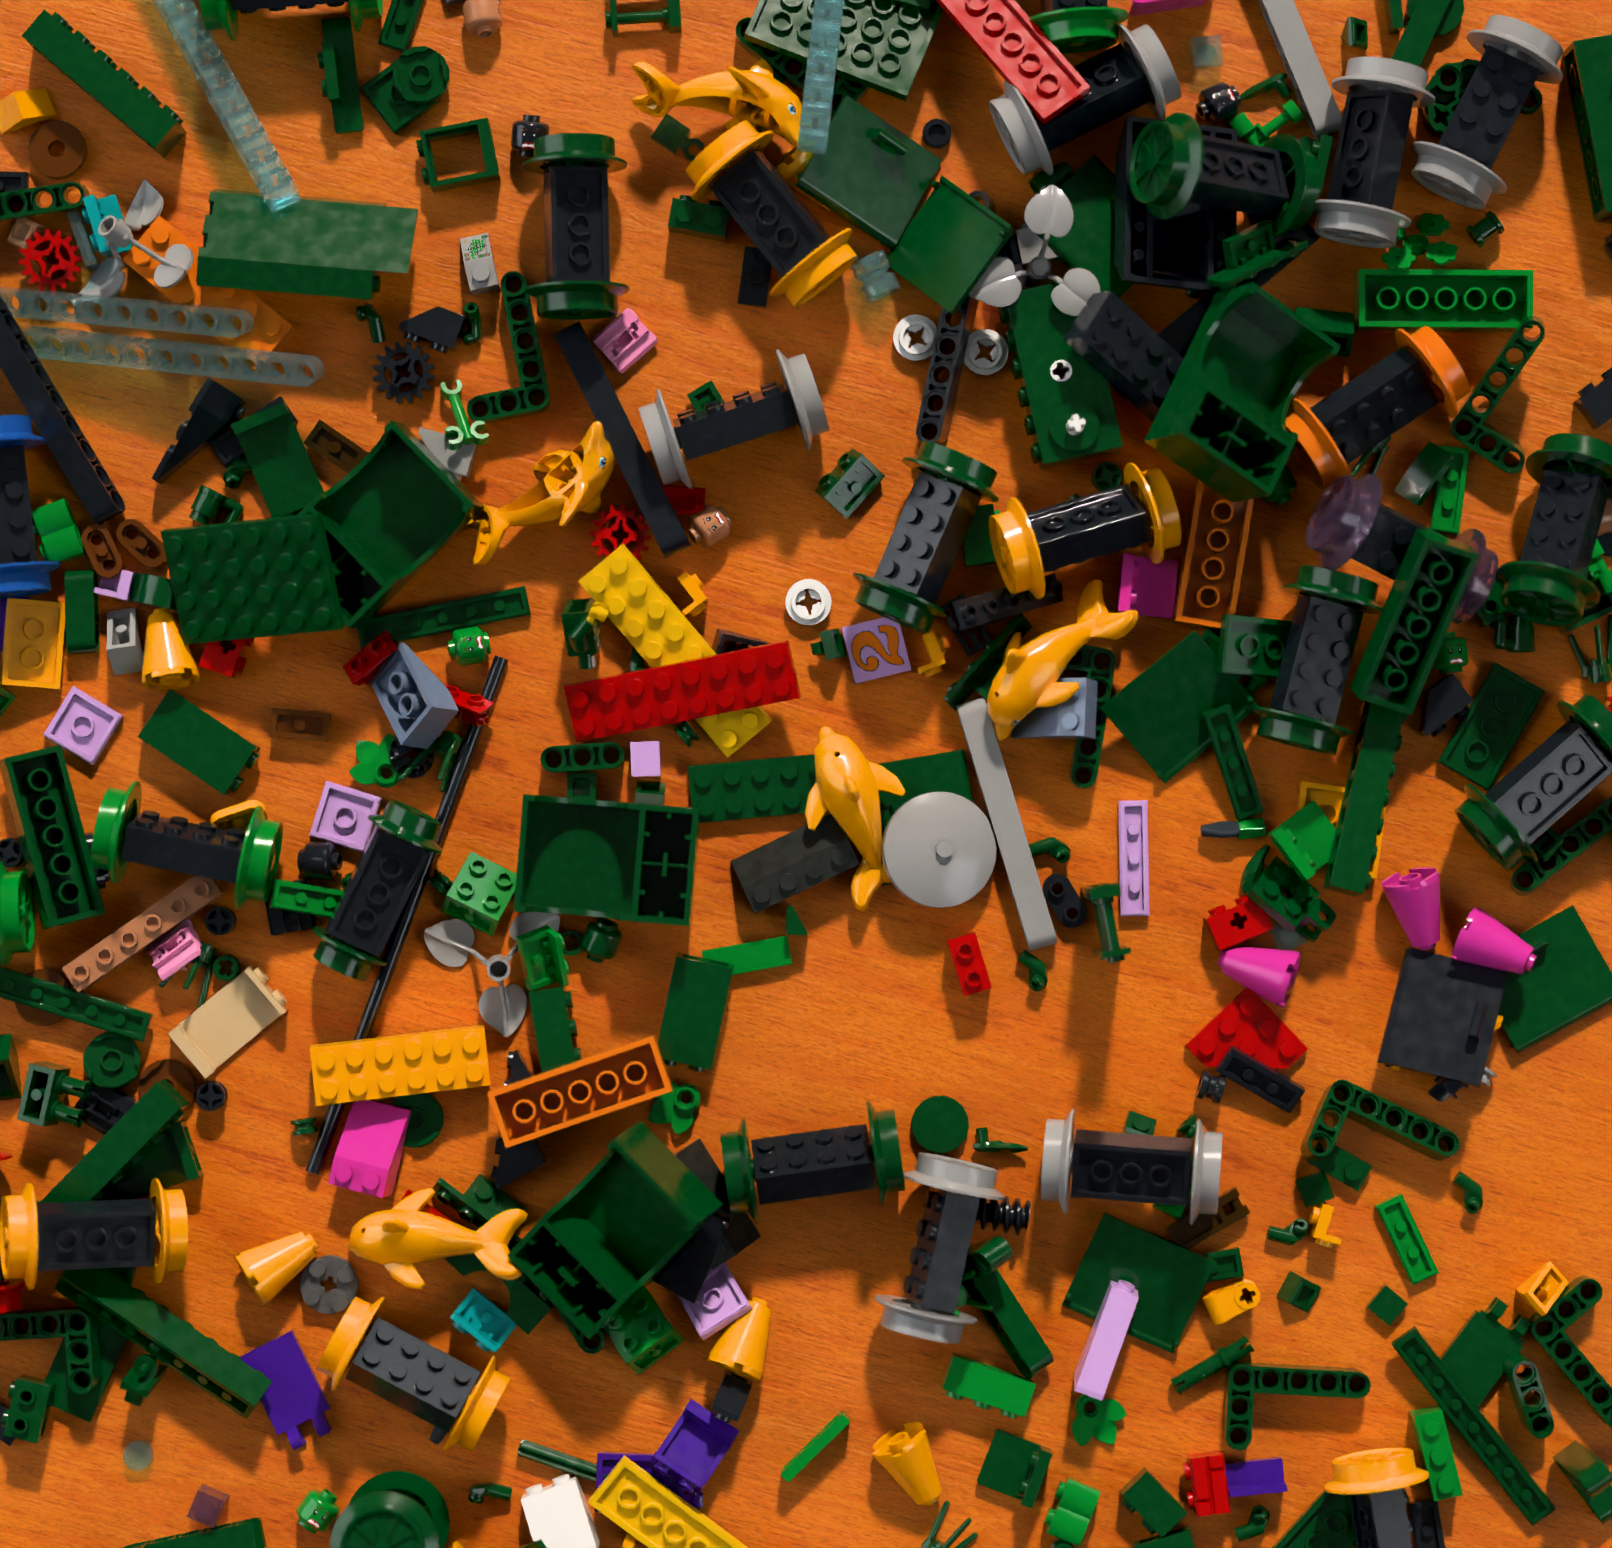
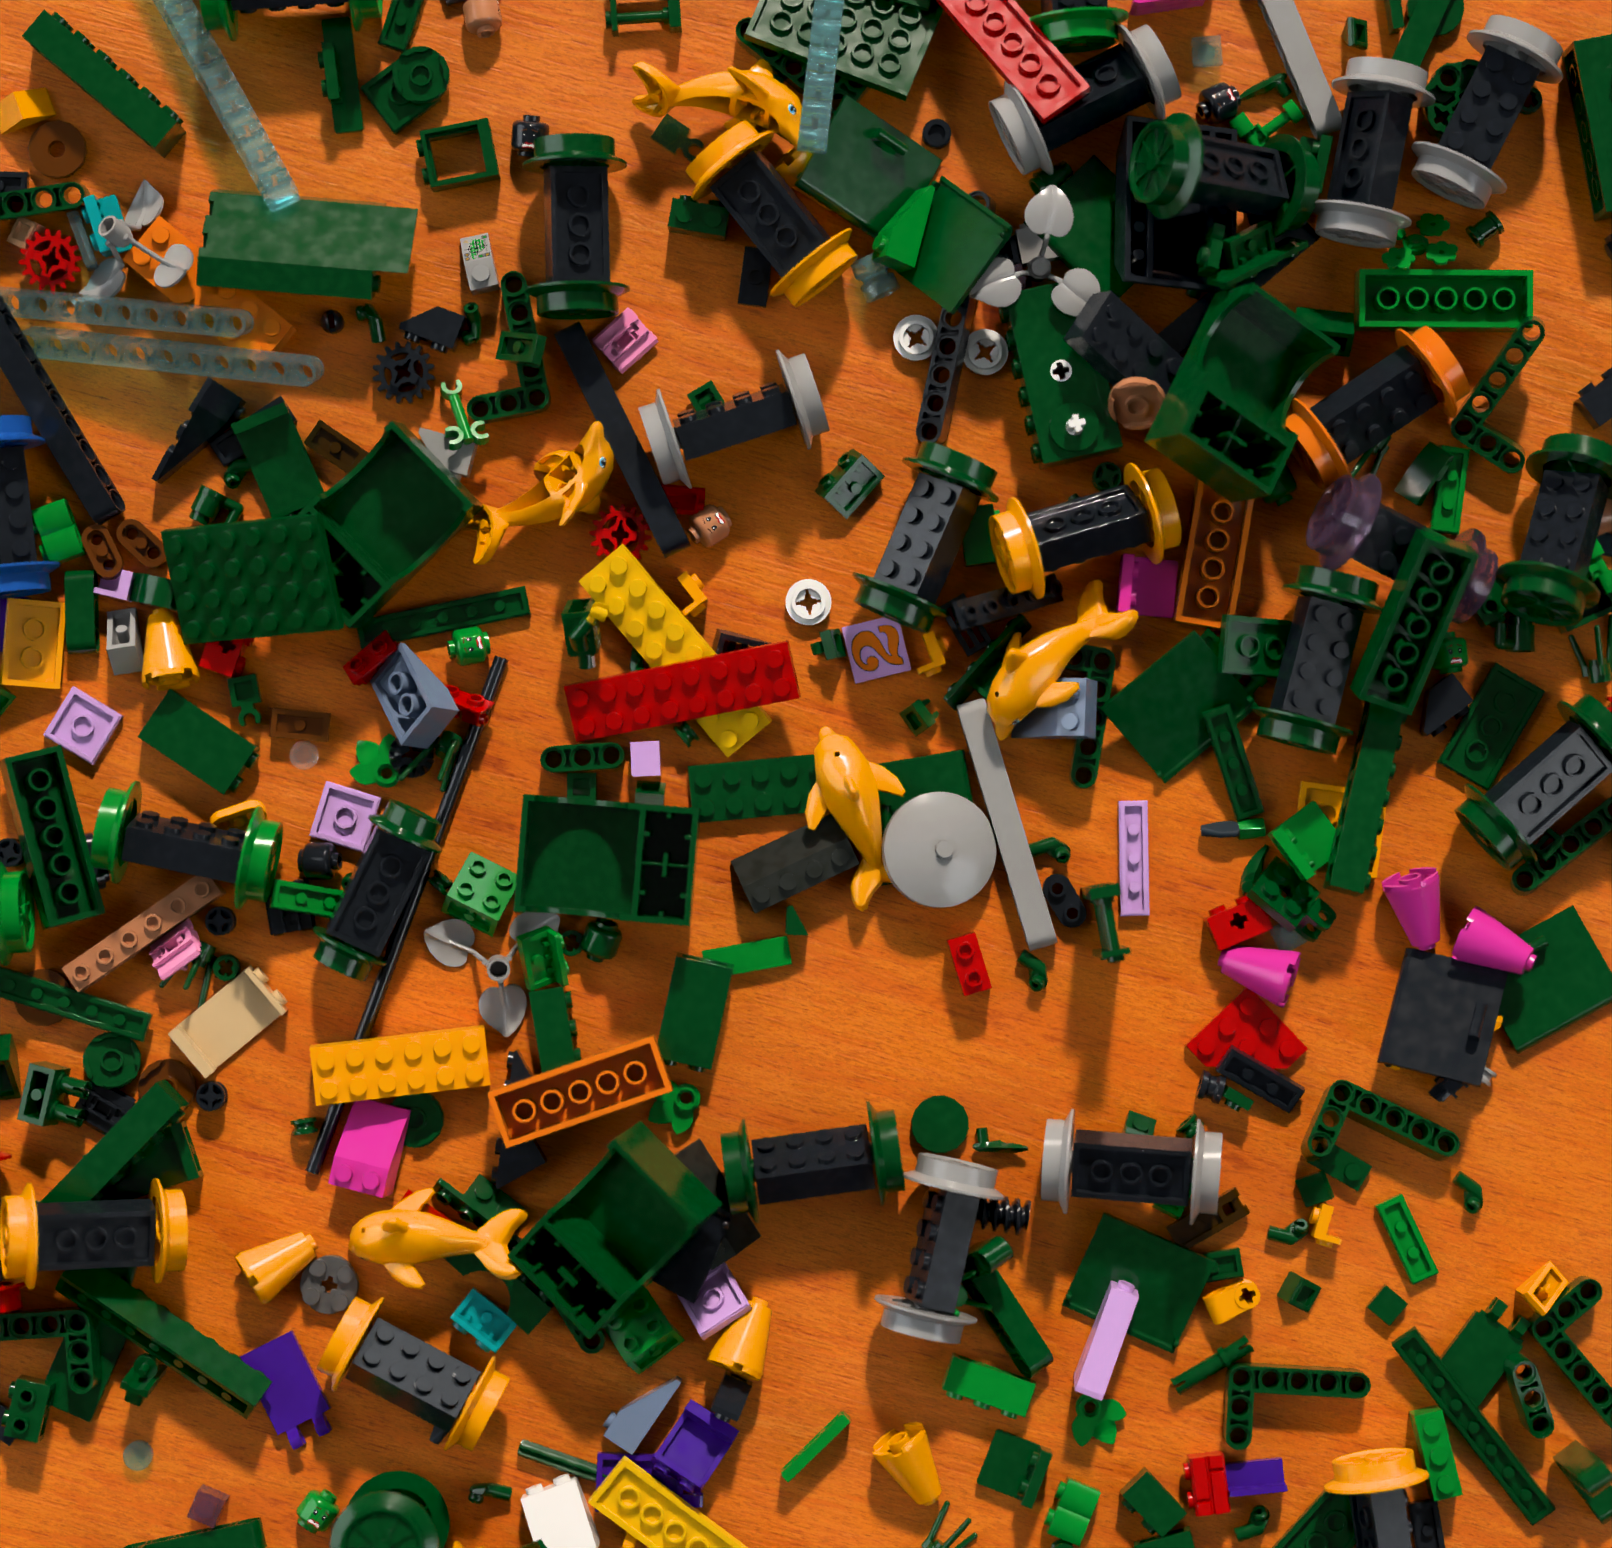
(245, 693): none -> dark green plate
(304, 755): none -> clear plate
(338, 321): none -> black hinge
(521, 348): none -> dark green slope
(636, 1418): none -> sand blue slope
(901, 237): none -> green slope
(918, 716): none -> dark green tile
(1135, 402): none -> nougat tile
(1210, 255): none -> dark green plate
(1236, 1100): none -> dark green plate

